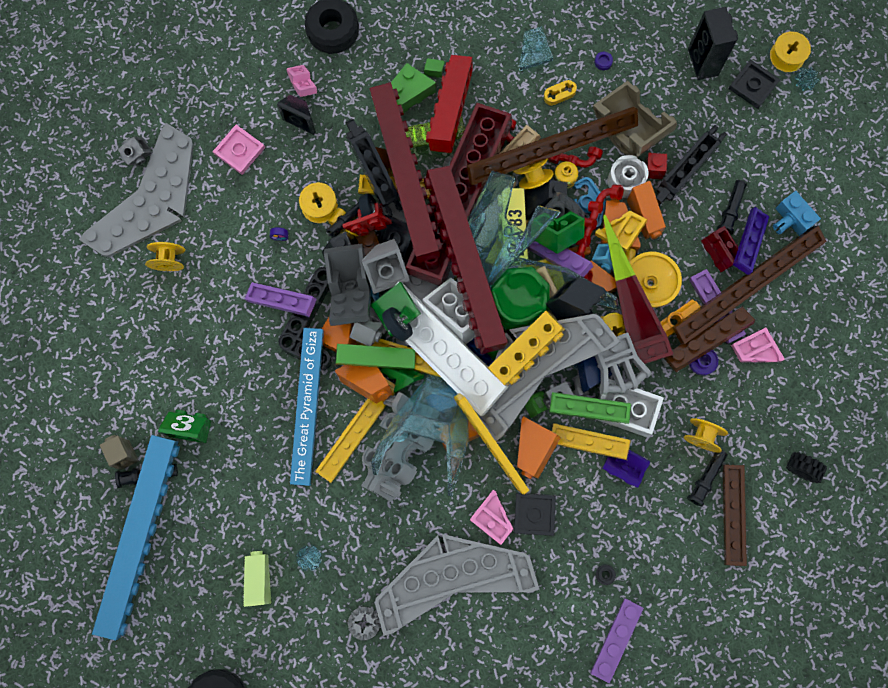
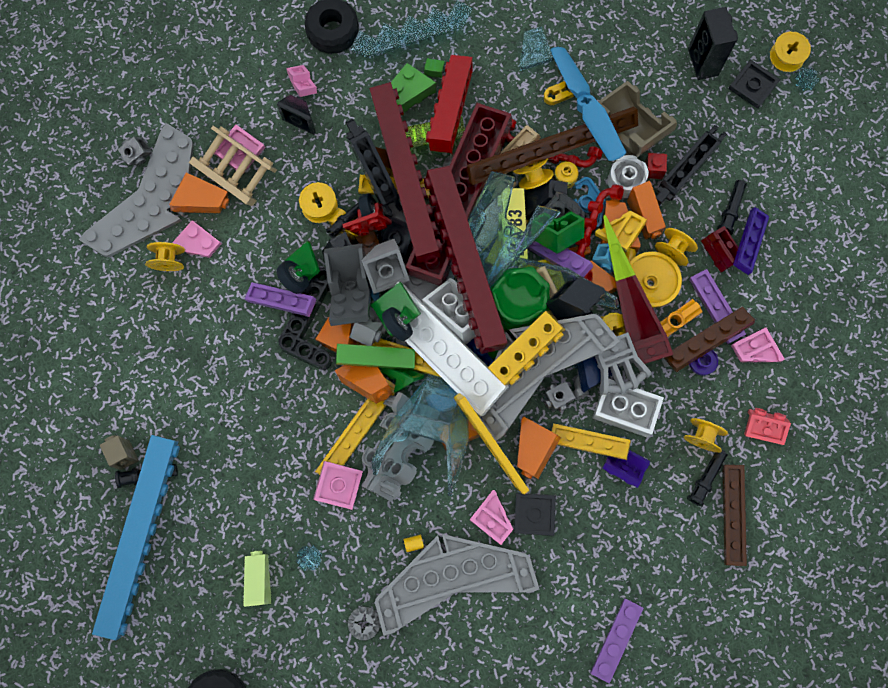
(185, 426): green slope -> none
(197, 241): none -> bright pink wing
(198, 196): none -> orange slope
(217, 173): none -> tan fence
(279, 234): dark purple tile -> none
(298, 269): none -> plate
(307, 406): dark azure tile -> none
(337, 485): none -> bright pink plate
(412, 31): none -> clear light blue brick
(413, 543): none -> yellow hinge
(536, 405): bright green slope -> none
(590, 408): bright green tile -> none
(592, 111): none -> dark azure piece
(603, 60): dark purple tile -> none
(612, 574): black plate -> none
(677, 245): none -> yellow piece
(749, 284): reddish brown plate -> none
(767, 426): none -> coral bracket
(795, 214): dark azure brick -> none
(806, 467): black tyre -> none

